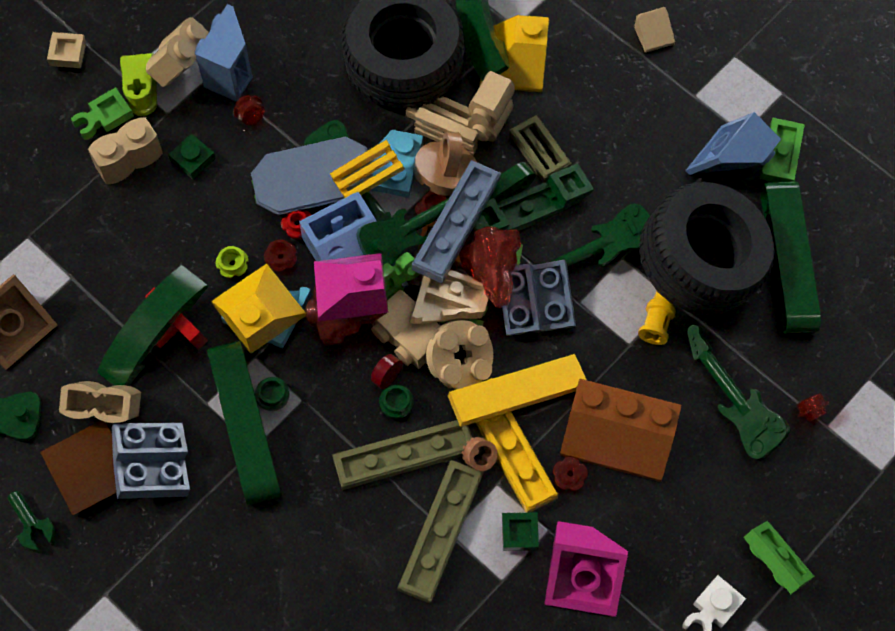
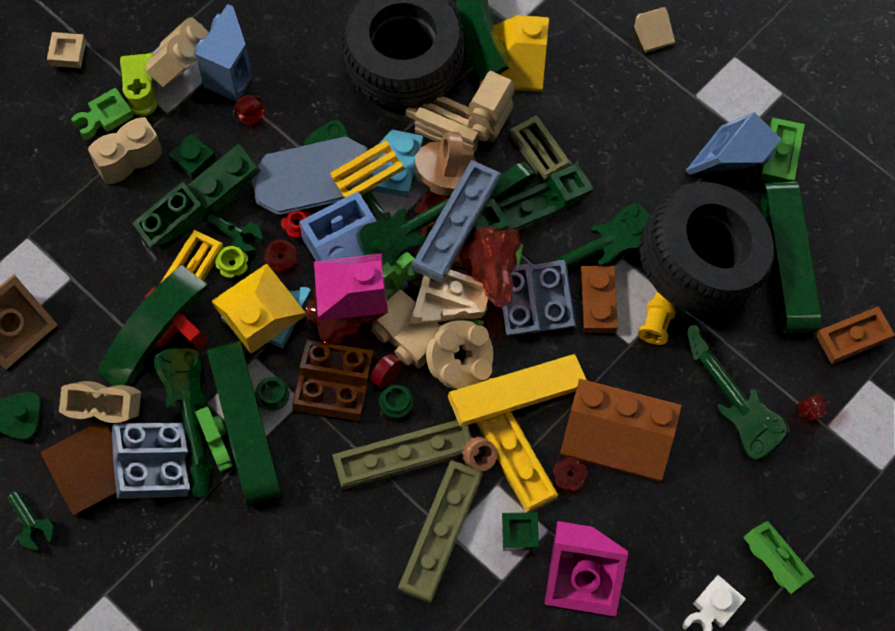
(181, 376): none -> dark green piece
(187, 249): none -> yellow tile
(191, 203): none -> dark green slope
(213, 430): none -> bright green plate
(237, 233): none -> dark green bar
(333, 380): none -> reddish brown slope
(598, 299): none -> dark orange plate
(855, 335): none -> dark orange plate

